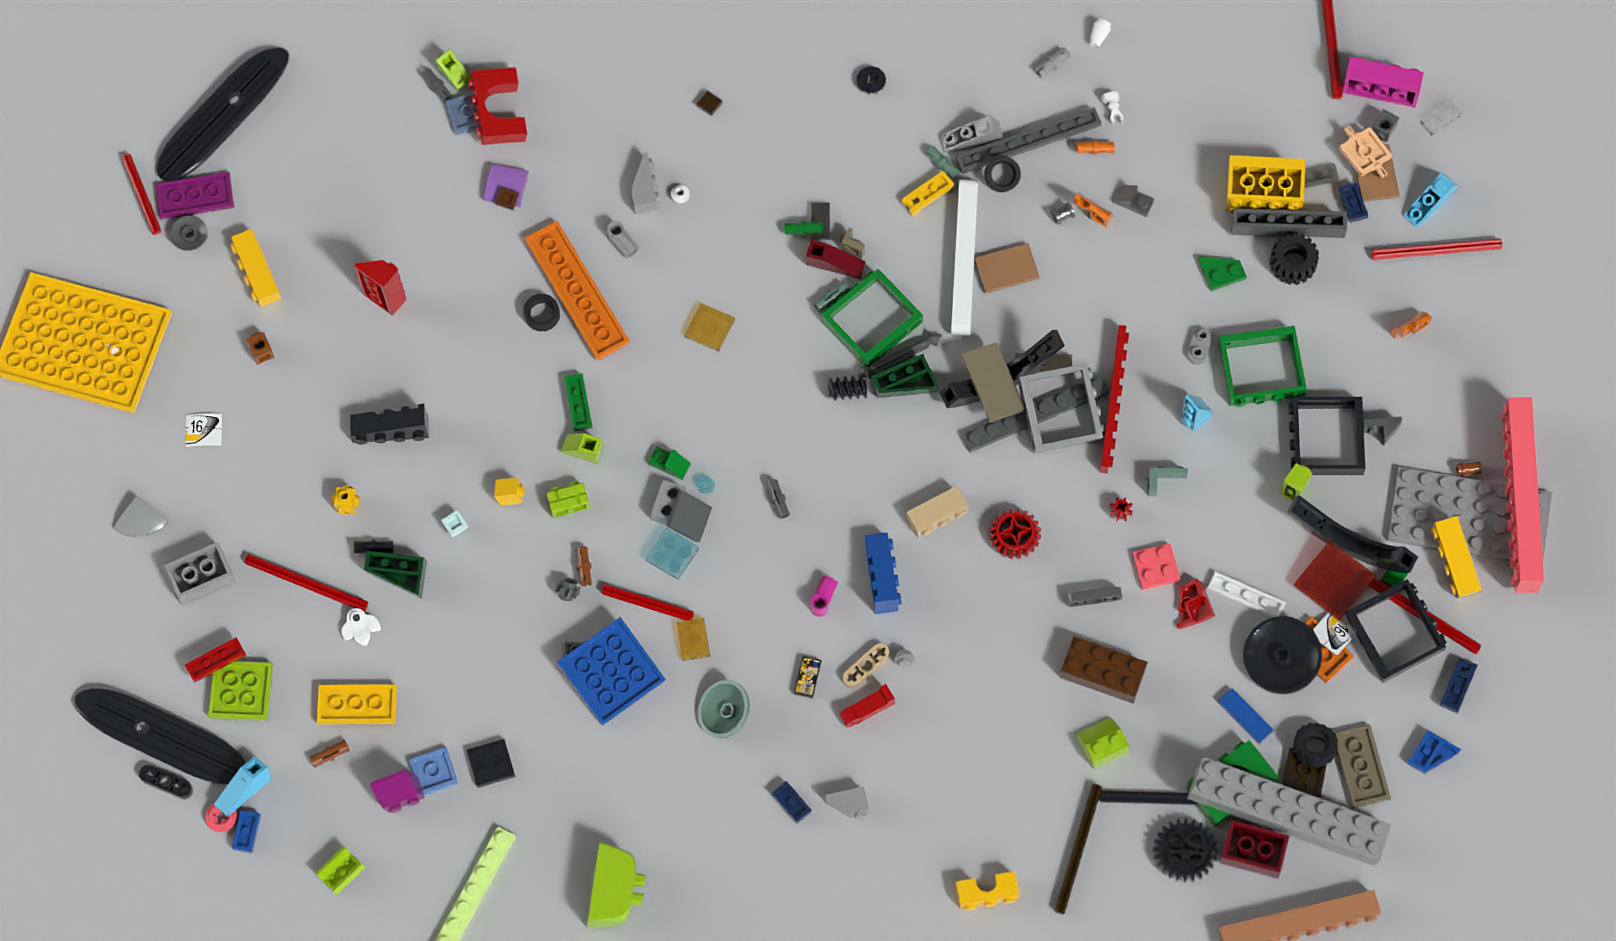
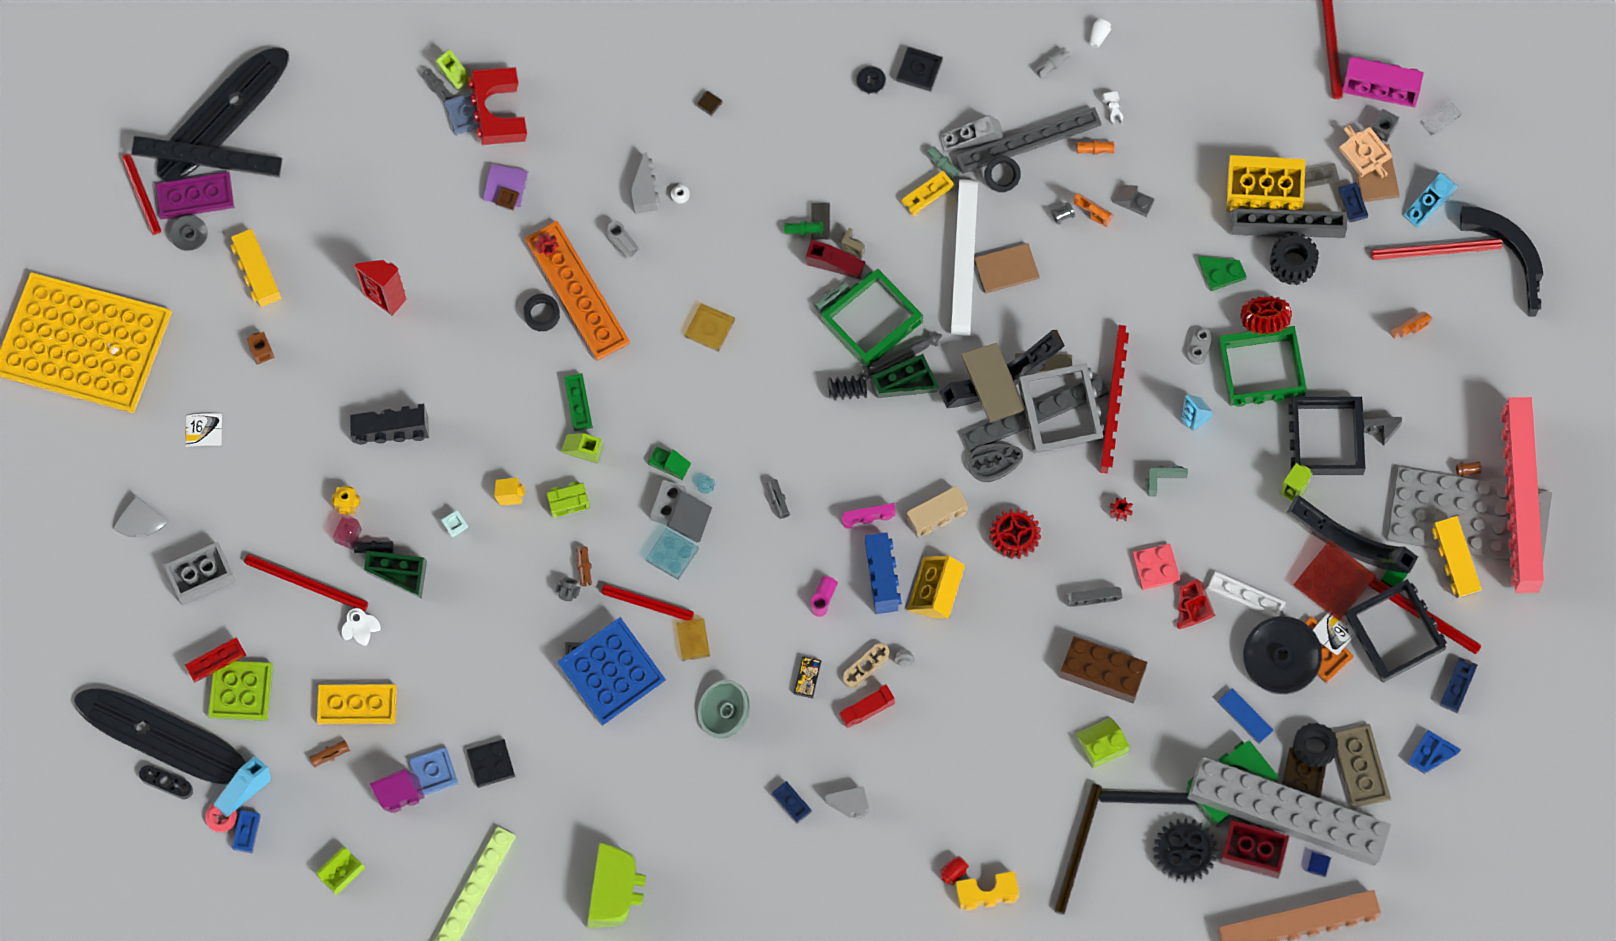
(206, 156): none -> black plate
(347, 532): none -> clear pink brick
(546, 239): none -> red gear
(868, 515): none -> dark pink plate
(919, 69): none -> black plate
(936, 587): none -> yellow slope
(953, 870): none -> red brick
(994, 472): none -> dark grey piece
(1266, 315): none -> red gear
(1318, 864): none -> clear blue tile
(1516, 240): none -> black arch

